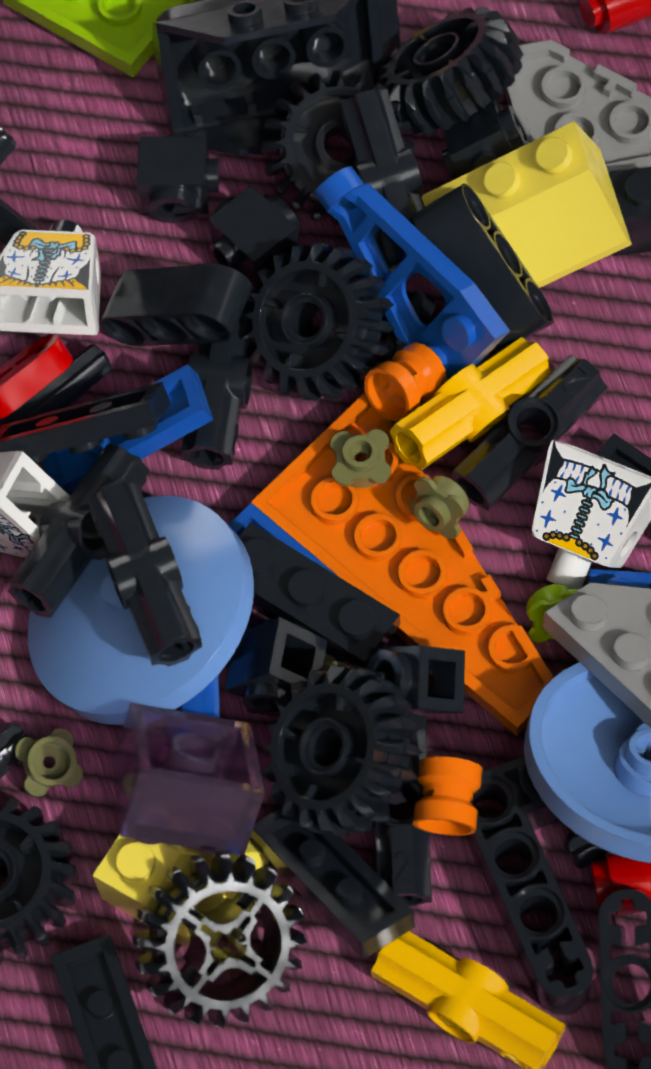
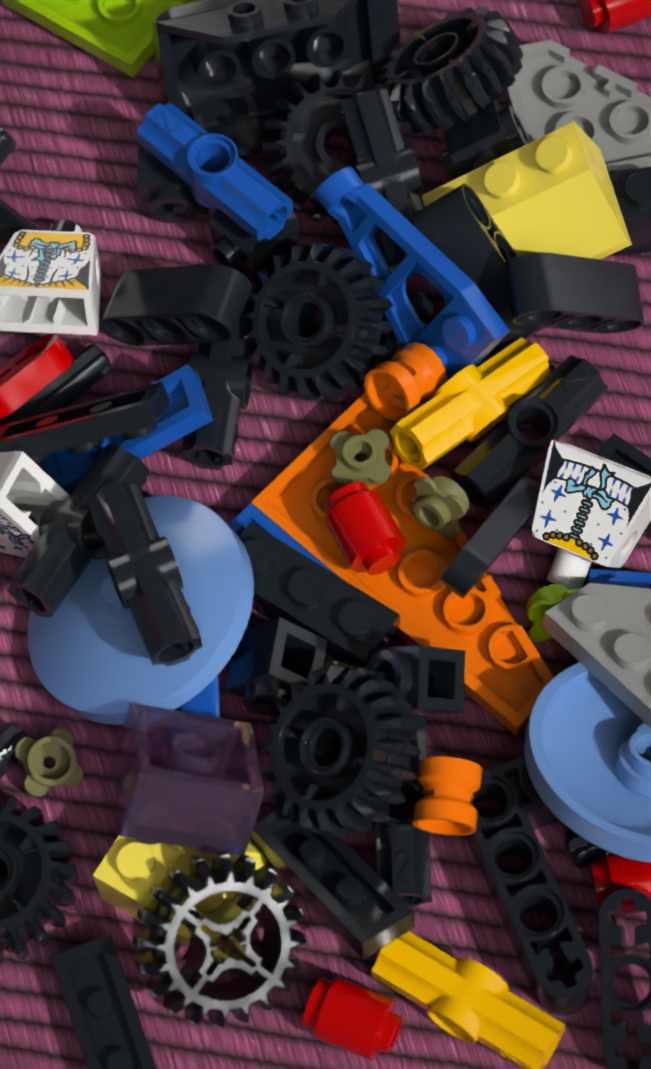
(234, 189): none -> blue piece
(352, 1017): none -> red brick
(363, 529): none -> red brick
(492, 538): none -> black beam
(573, 293): none -> black beam

